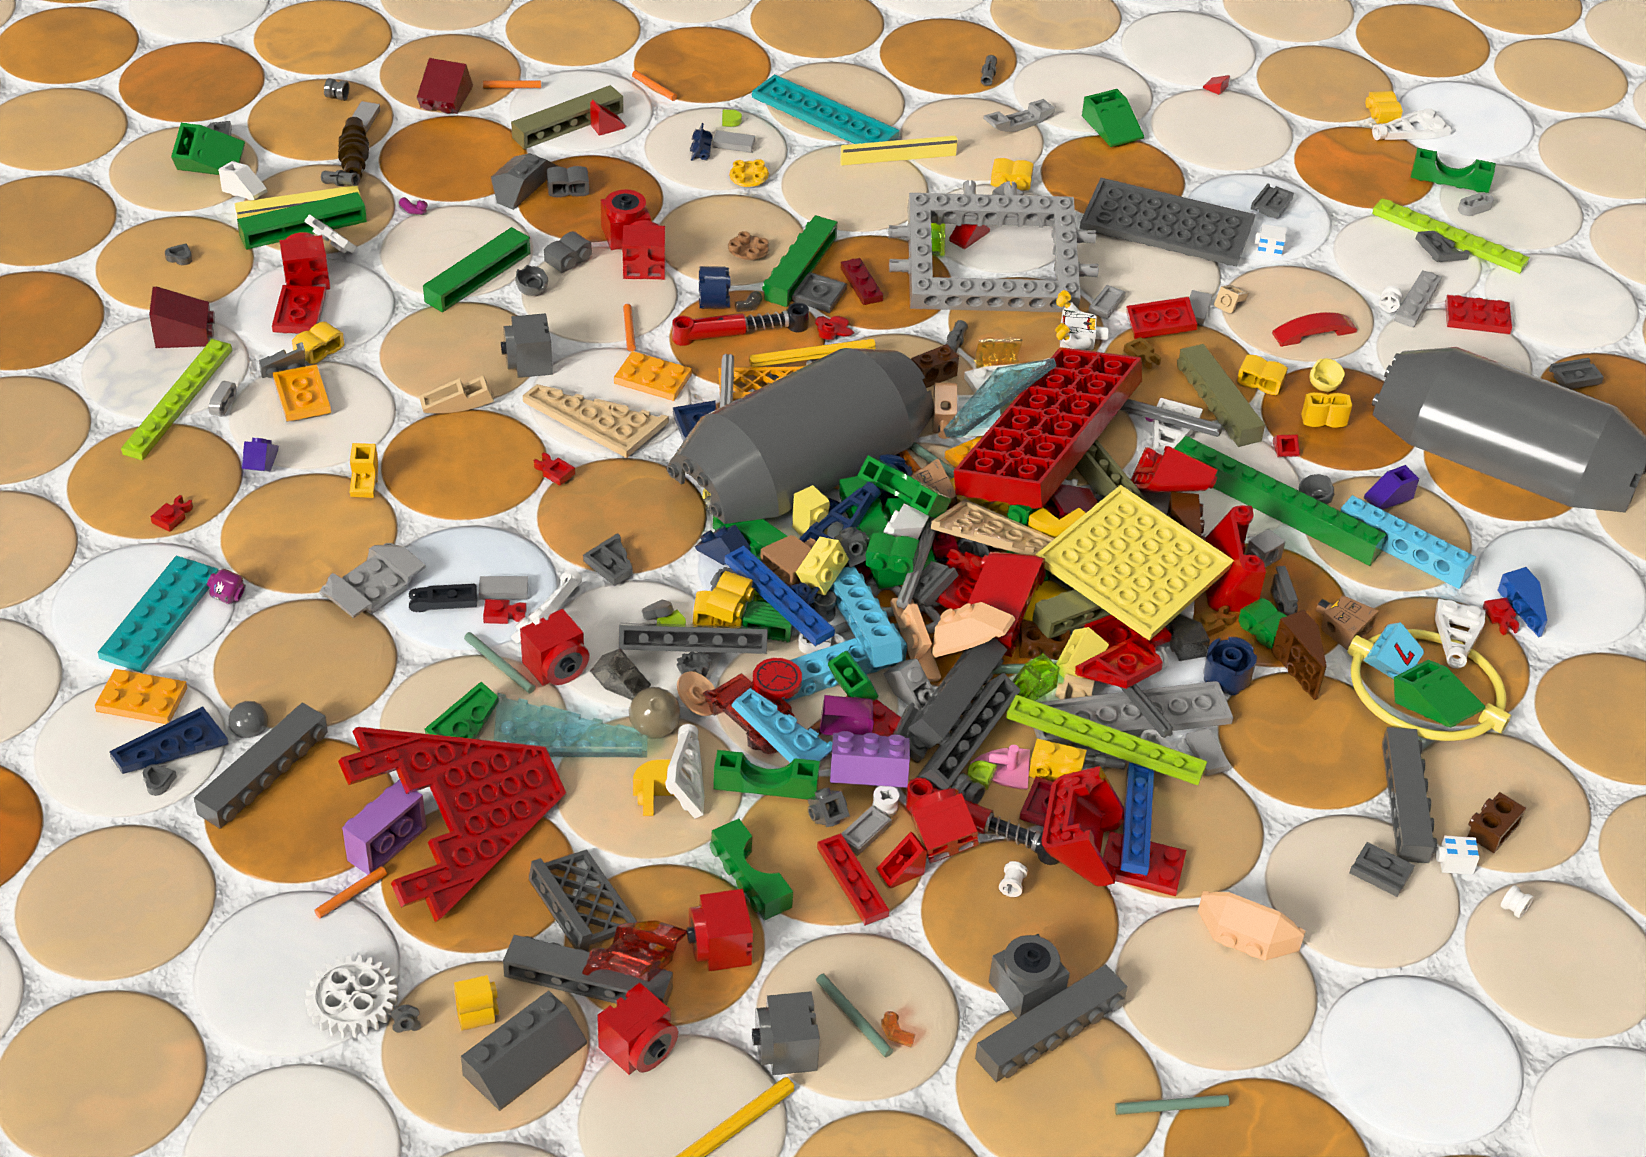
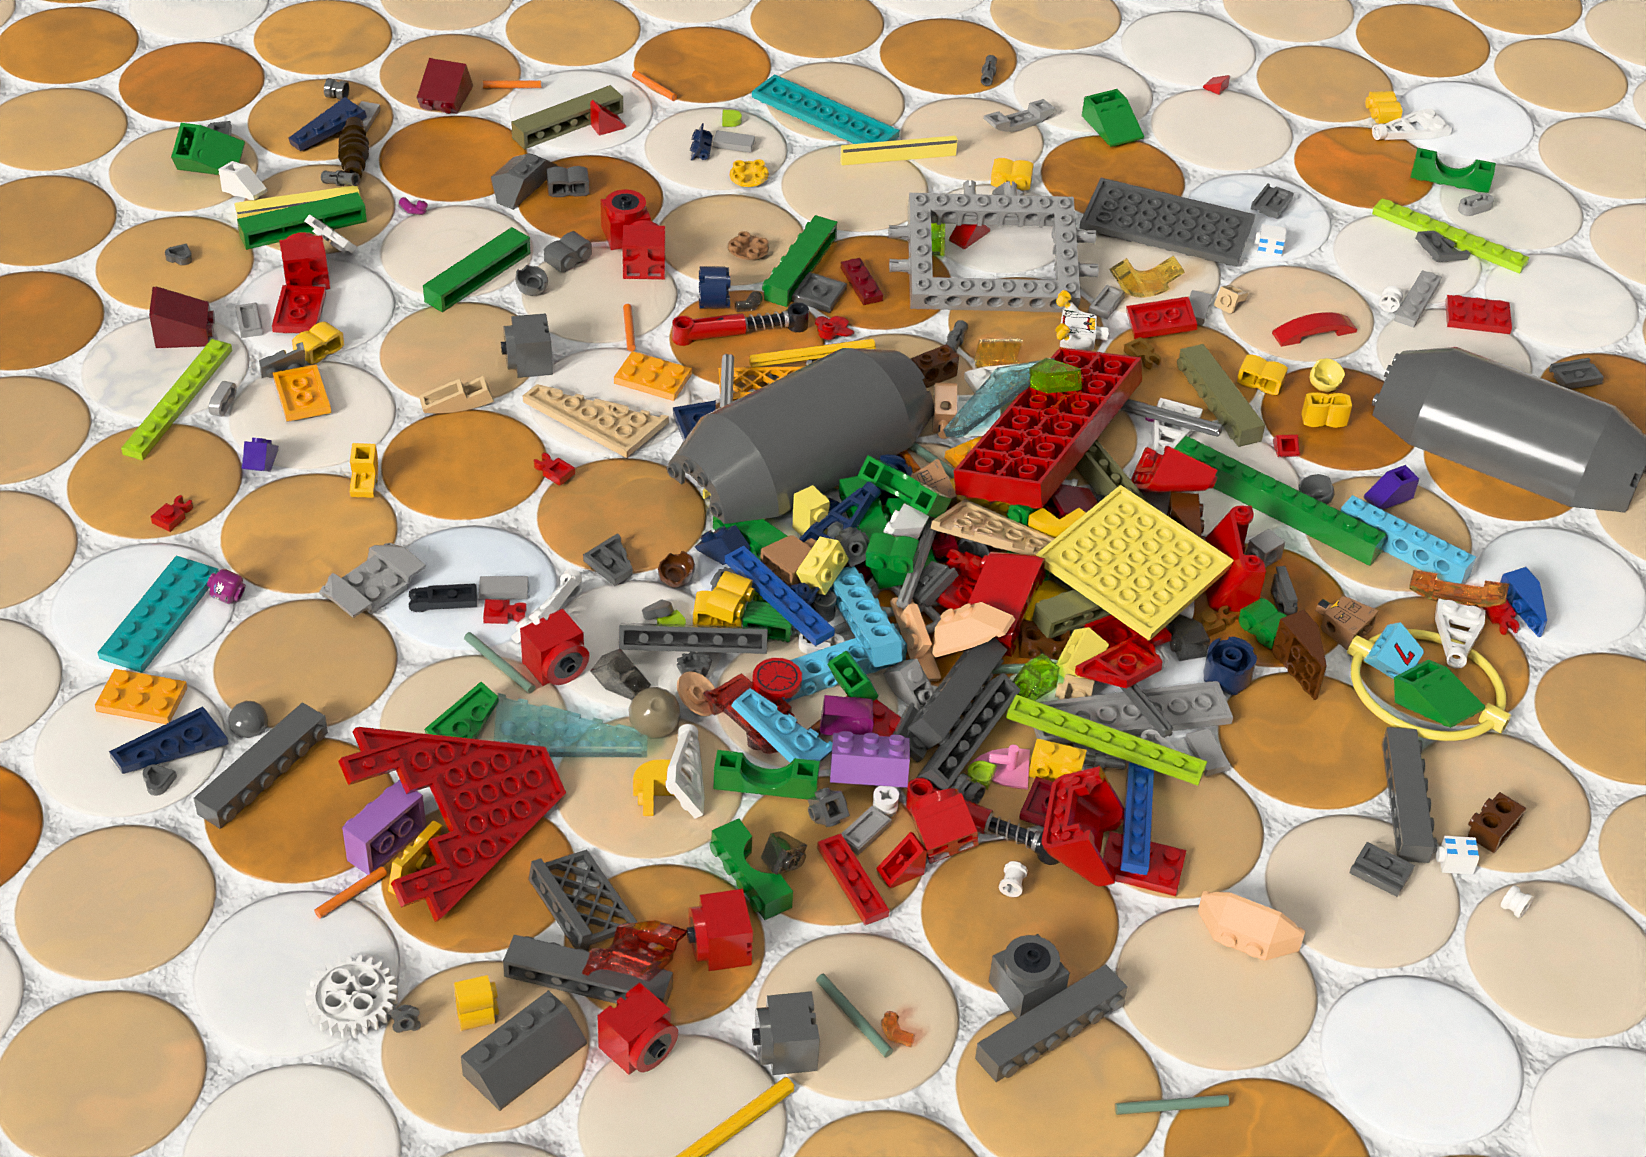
(249, 320): none -> light grey tile
(326, 124): none -> dark blue wing
(415, 856): none -> yellow wing
(676, 569): none -> reddish brown hair
(783, 853): none -> clear smoke slope
(1054, 376): none -> clear neon green slope
(1147, 282): none -> clear yellow arch
(1429, 587): none -> clear orange slope

